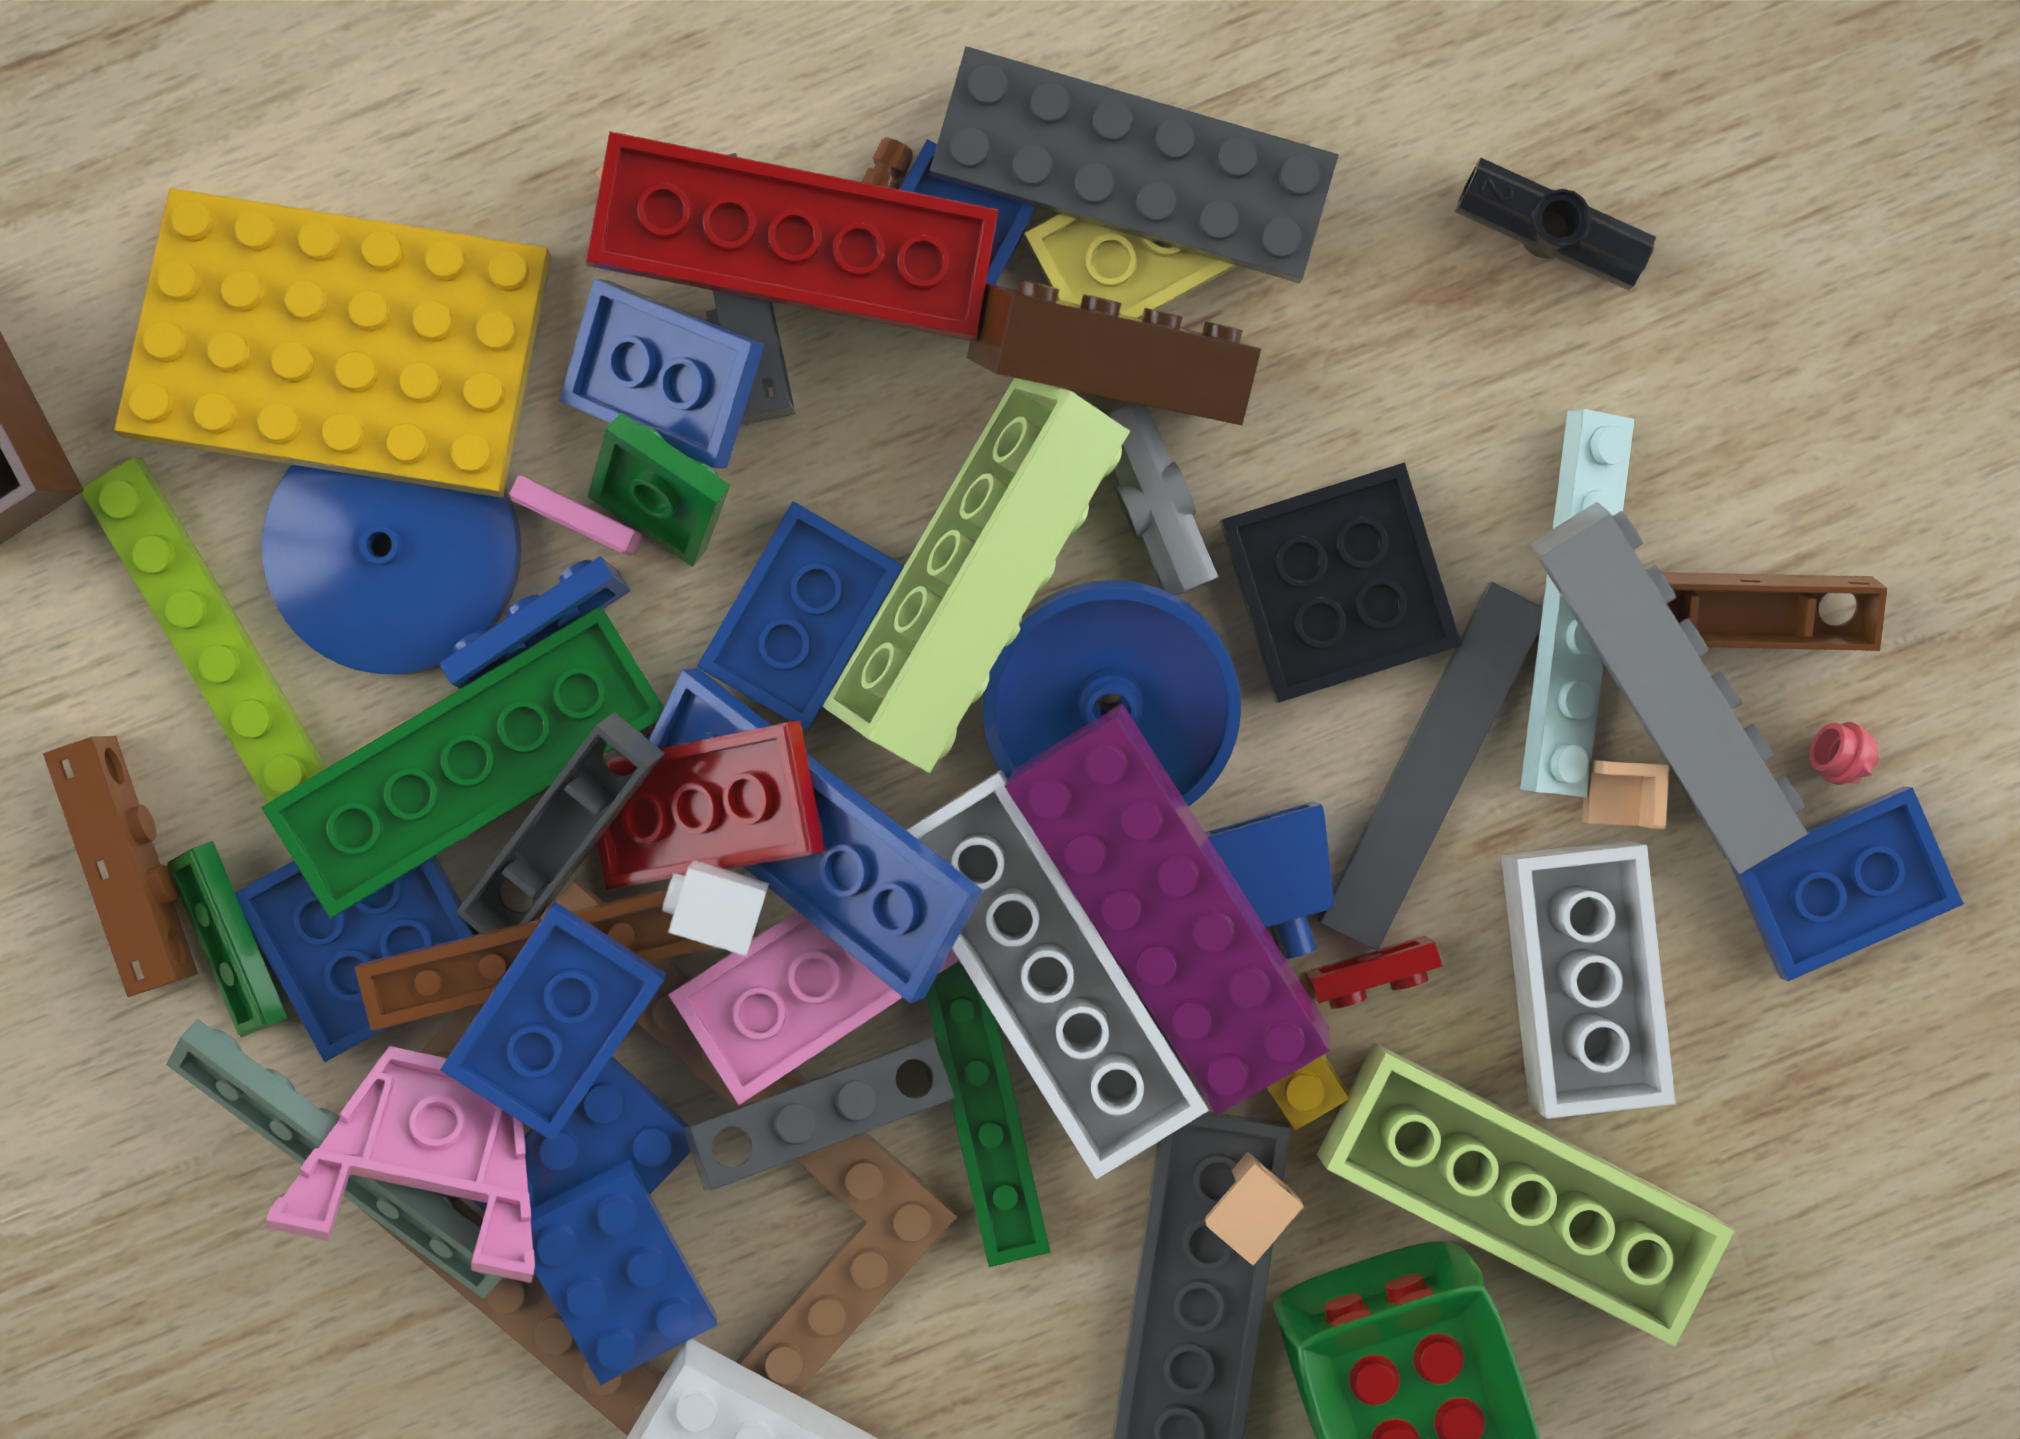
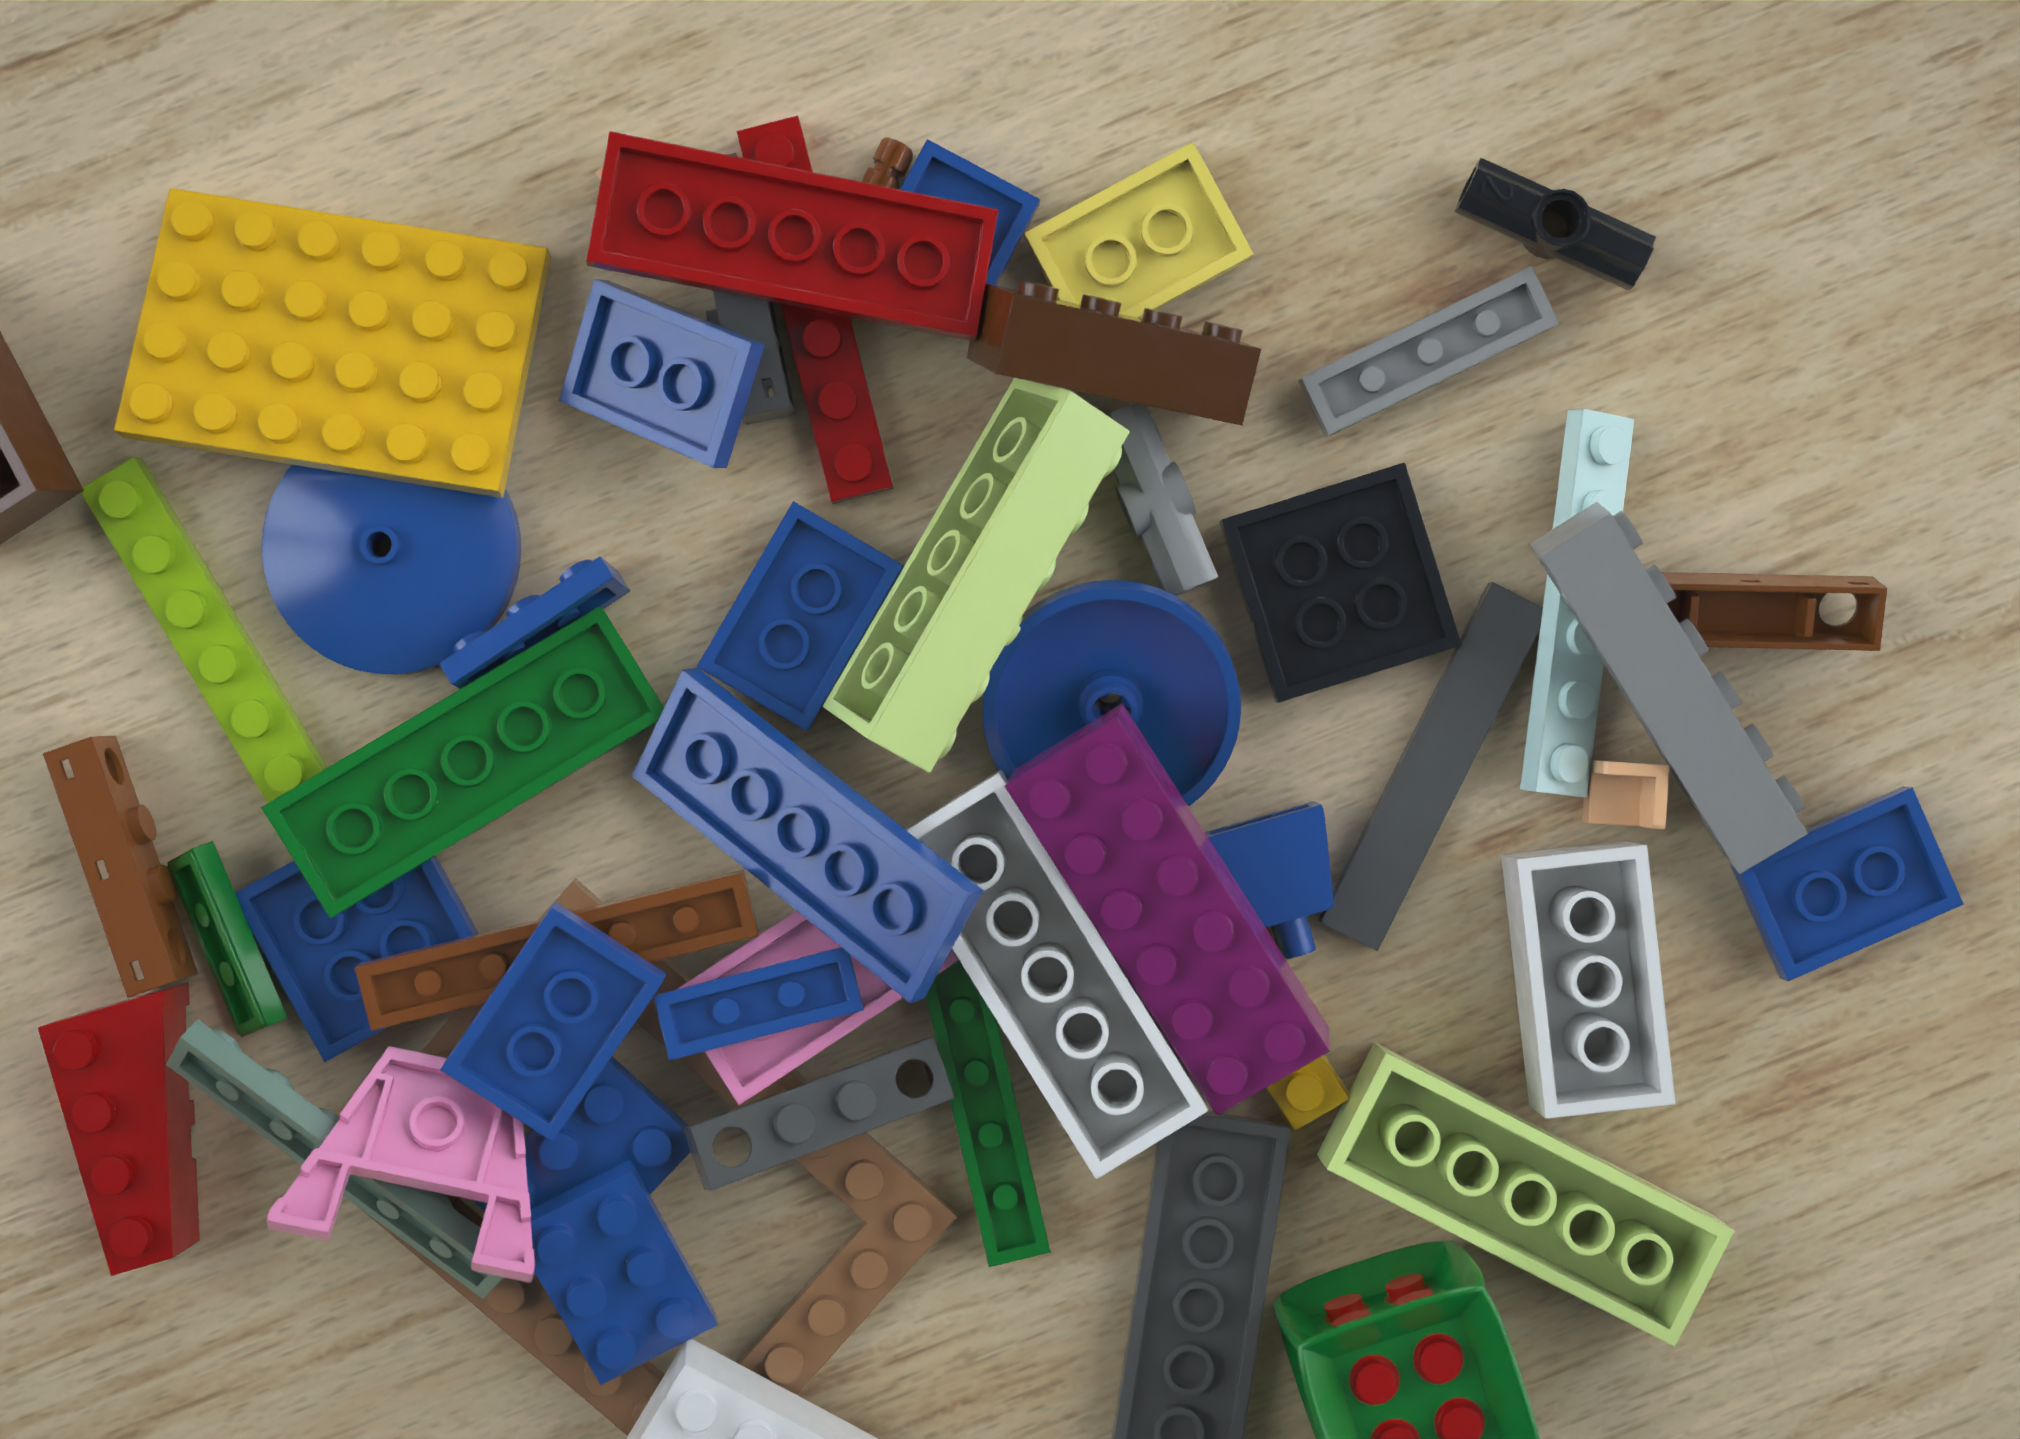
(130, 1123): none -> red wedge
(562, 826): dark grey piece -> none
(576, 516): bright pink tile -> none
(657, 489): green plate -> none
(715, 803): red tile -> none
(715, 906): white brick -> none
(758, 1003): none -> blue plate
(826, 355): none -> red plate
(1133, 165): dark grey plate -> none
(1253, 1209): light nougat panel -> none
(1399, 964): red plate -> none
(1428, 352): none -> light grey plate
(1843, 753): coral plate -> none

